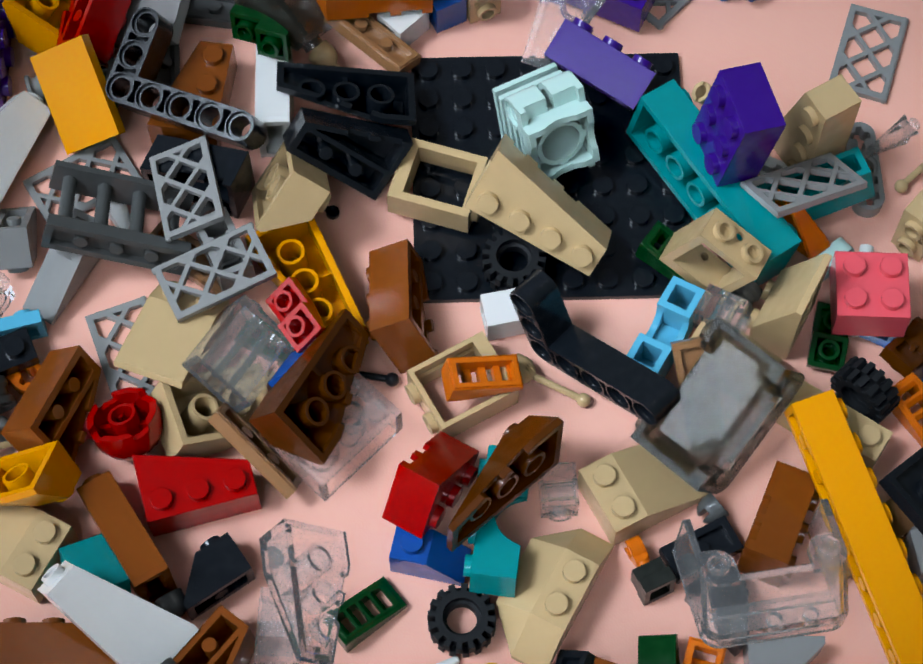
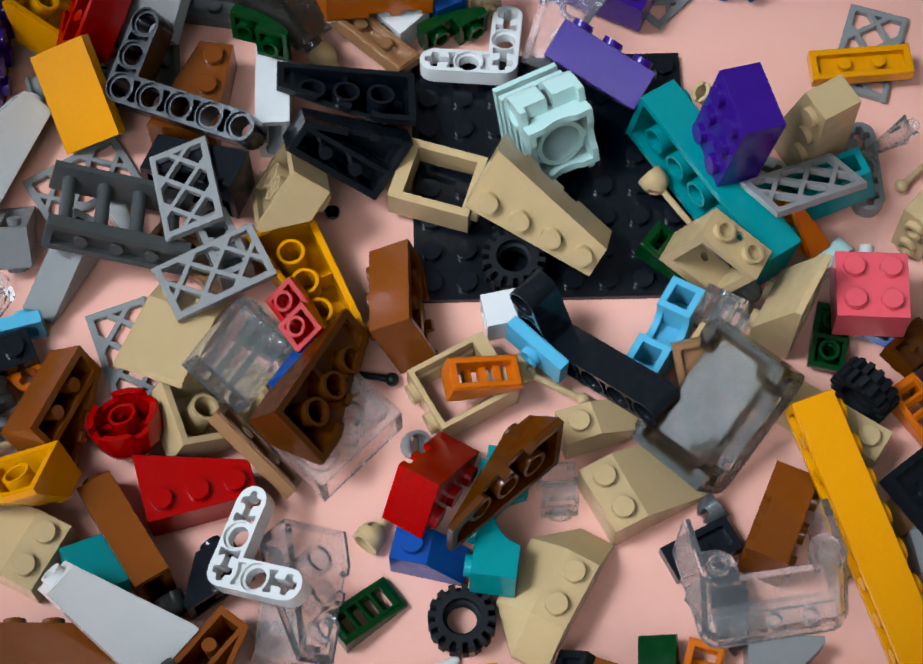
(245, 566): none -> white beam
(371, 536): none -> tan hinge
(418, 442): none -> light grey hinge
(461, 24): none -> dark green slope
(487, 62): none -> white beam
(536, 350): none -> medium azure plate
(594, 427): none -> tan slope
(650, 578): pearl dark grey piece -> none
(656, 183): none -> tan hinge
(861, 64): none -> light orange plate

